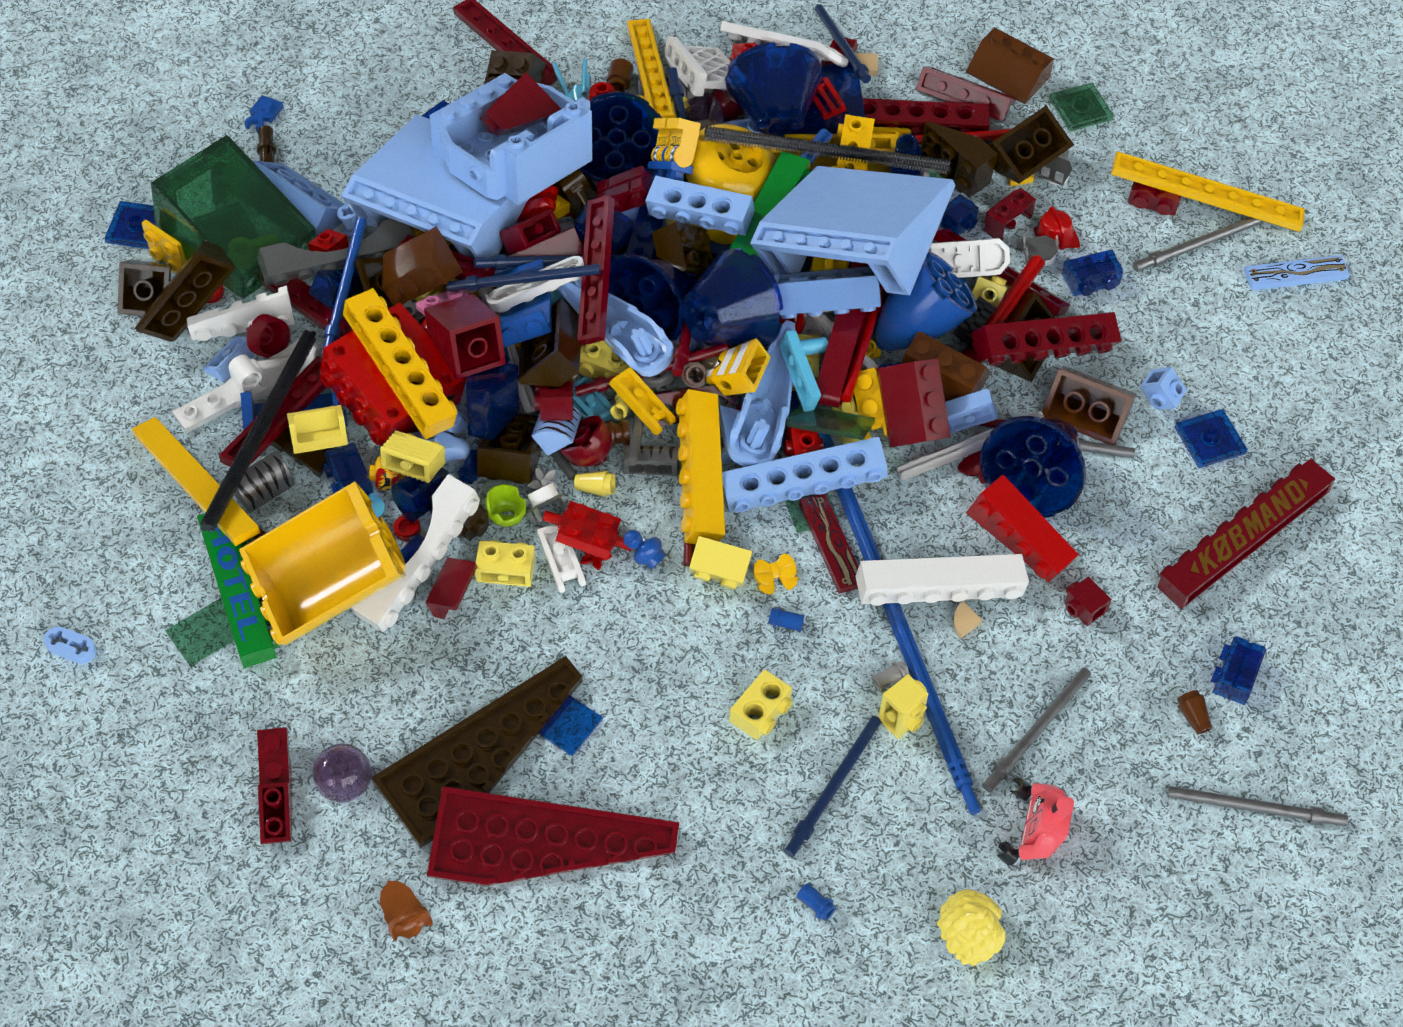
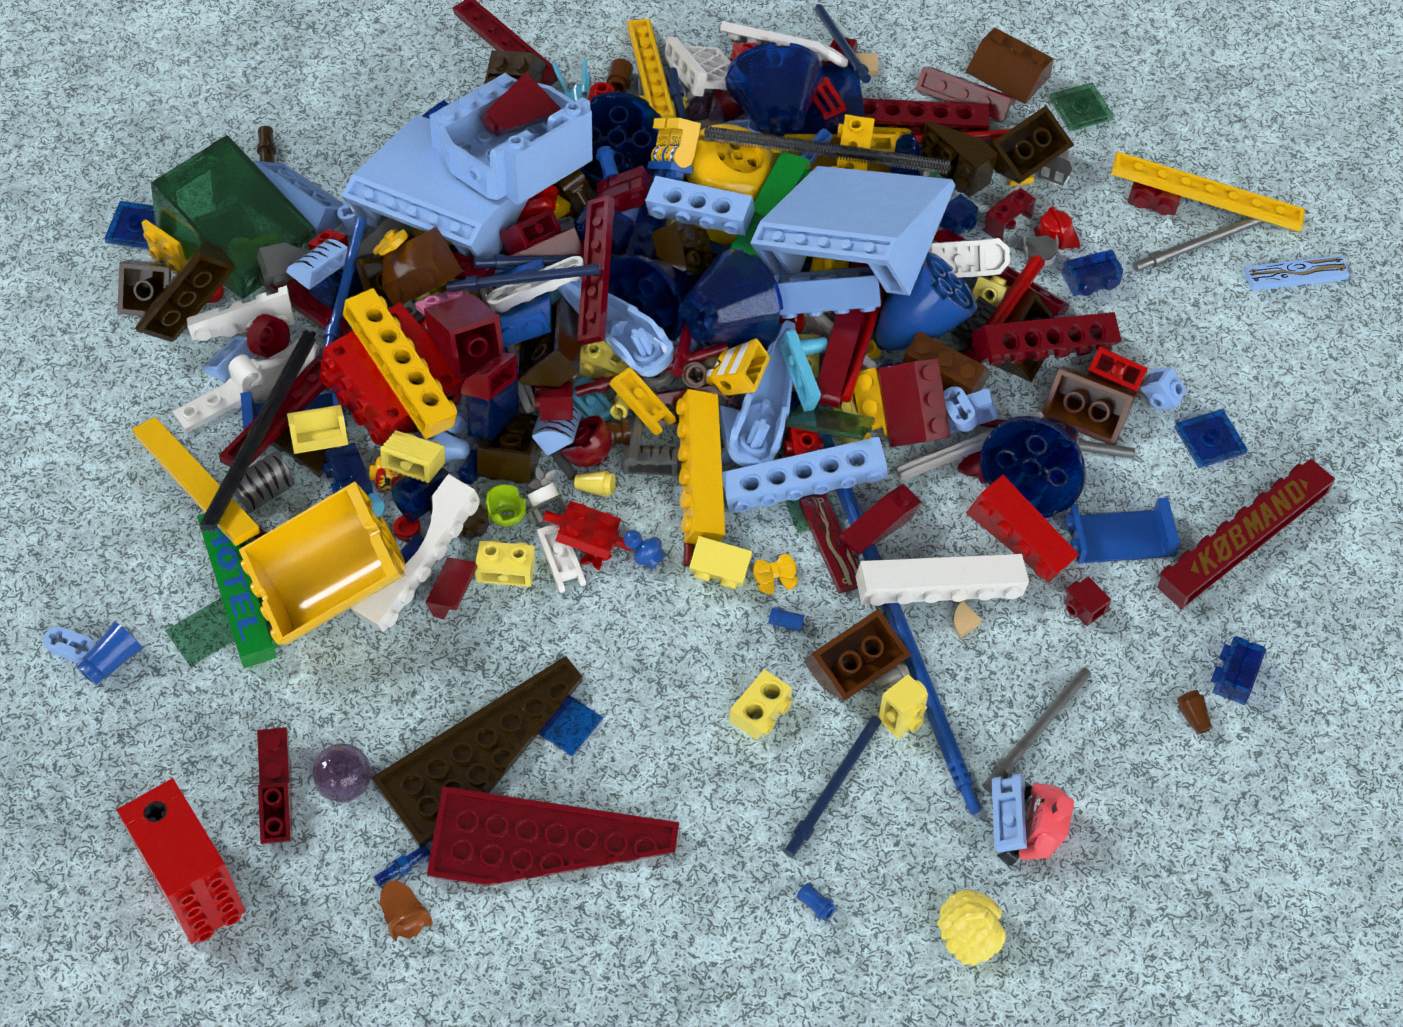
(109, 654): none -> blue plant
(182, 861): none -> red gear
(263, 110): blue plate -> none
(318, 263): none -> light blue brick
(390, 242): none -> yellow piece
(401, 865): none -> clear blue bar
(491, 377): none -> dark red brick
(606, 158): none -> blue pin
(857, 656): none -> reddish brown slope
(882, 519): none -> dark red slope
(963, 407): none -> light blue beam
(1009, 813): none -> light blue plate
(1117, 370): none -> red brick
(1123, 534): none -> blue panel
(1315, 815): flat silver bar -> none

